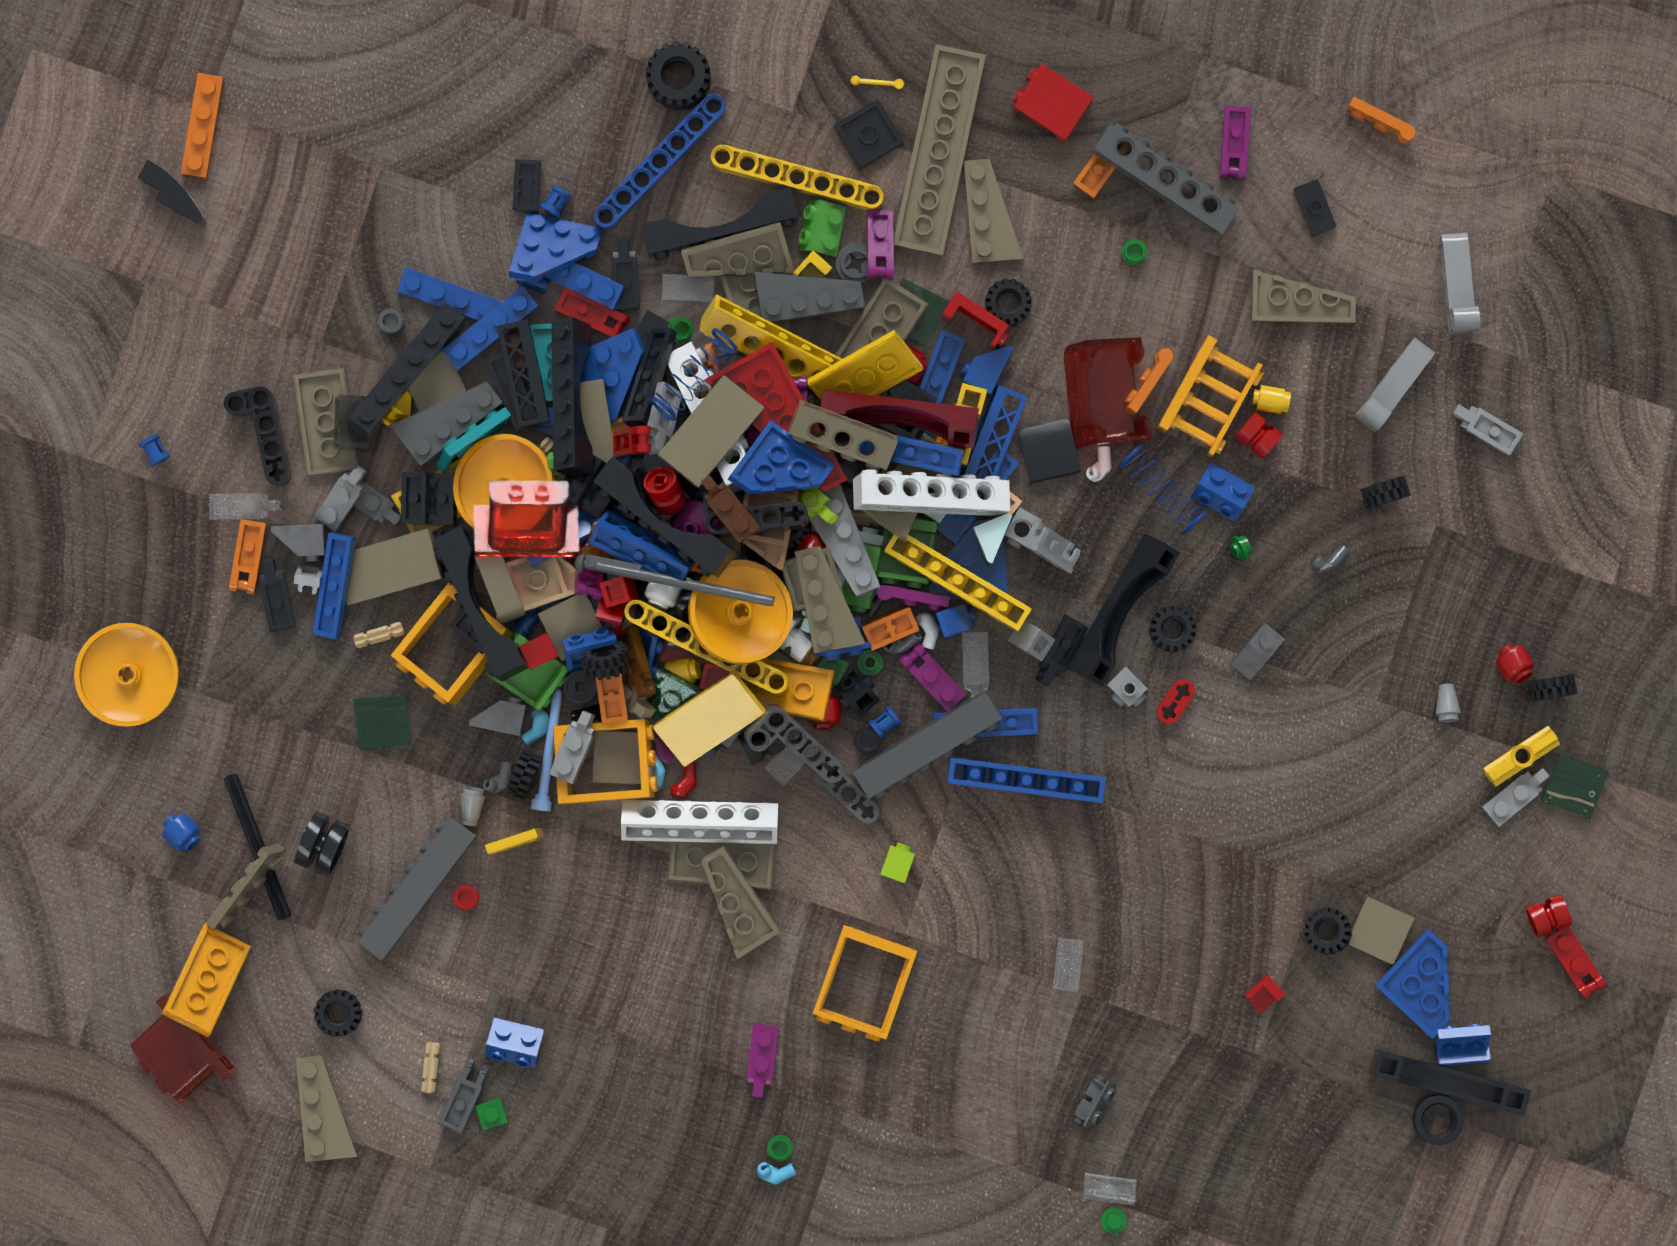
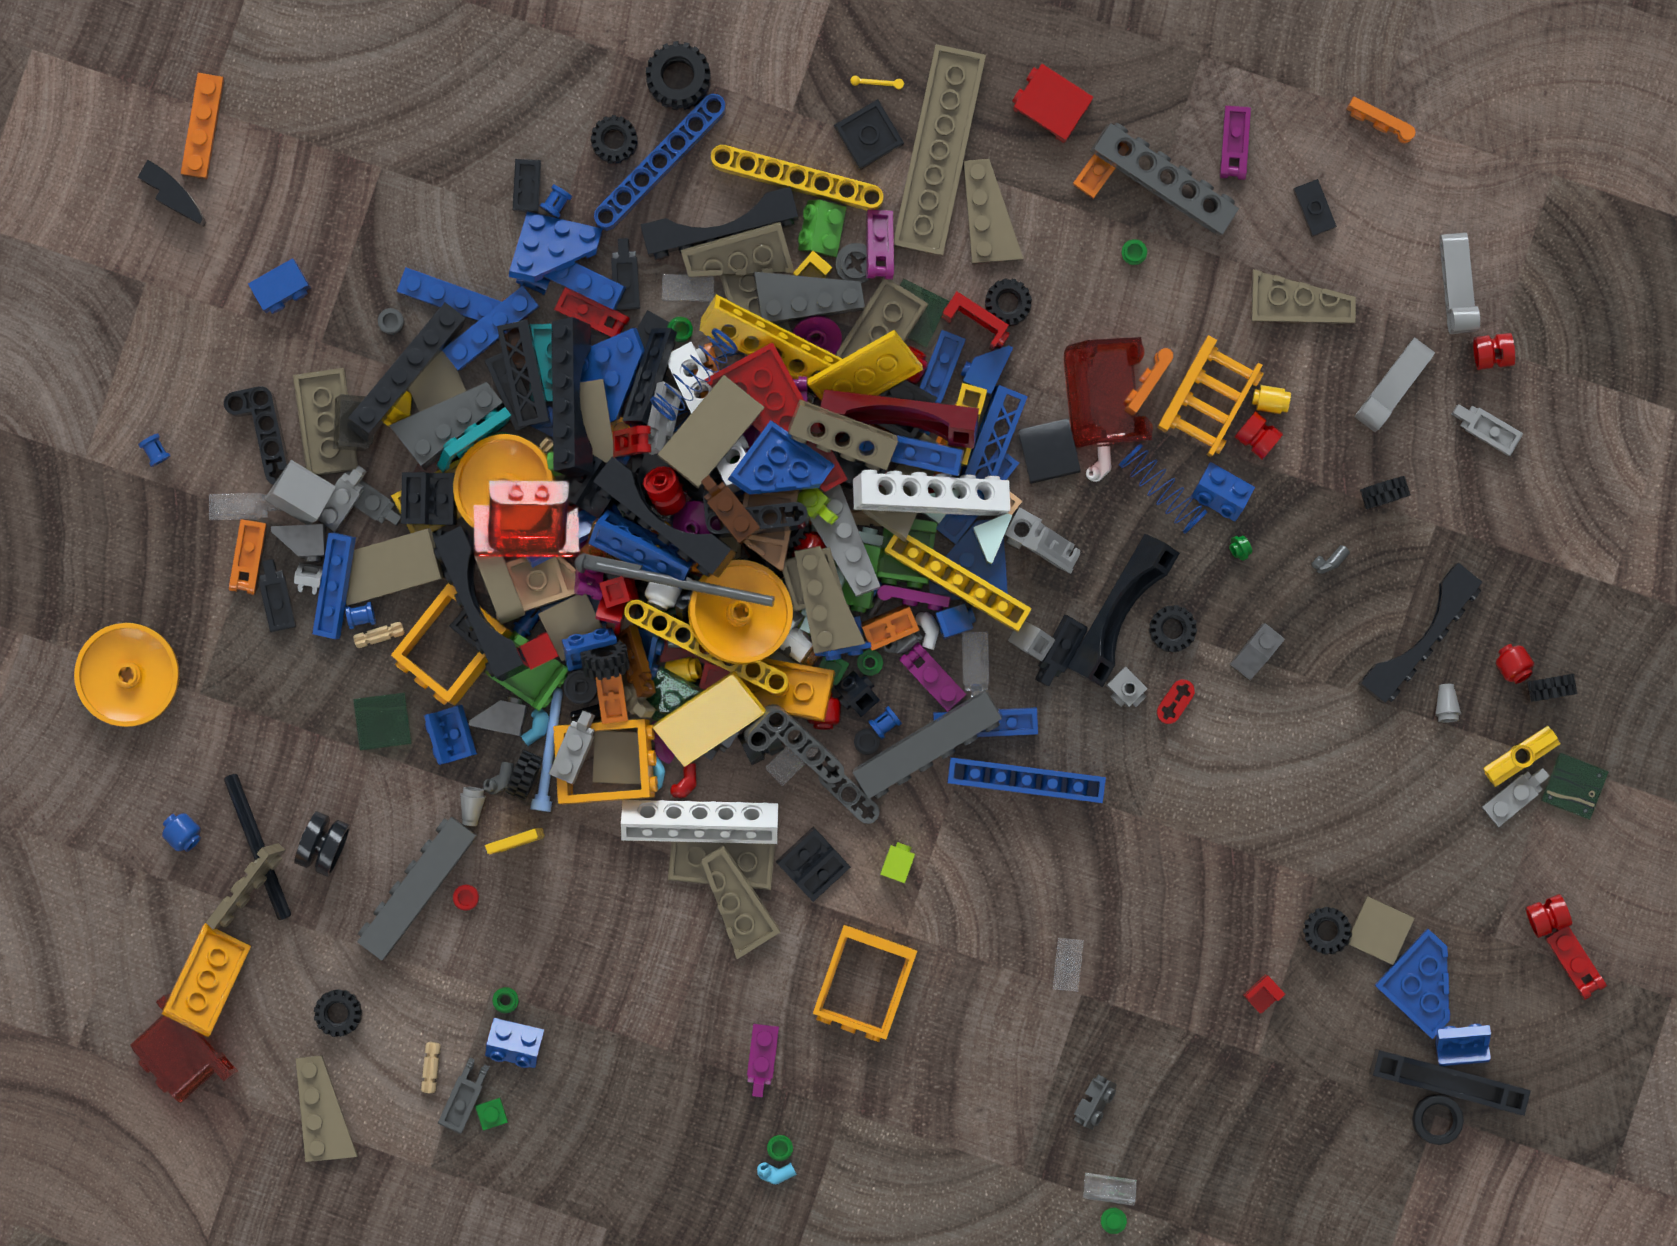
(280, 286): none -> blue brick
(300, 493): none -> light grey slope
(360, 615): none -> blue bush
(450, 735): none -> blue bracket
(497, 1000): none -> green plate
(614, 123): none -> black tyre
(813, 864): none -> black slope
(829, 332): none -> magenta dish
(1454, 591): none -> black arch
(1485, 353): none -> red wheel

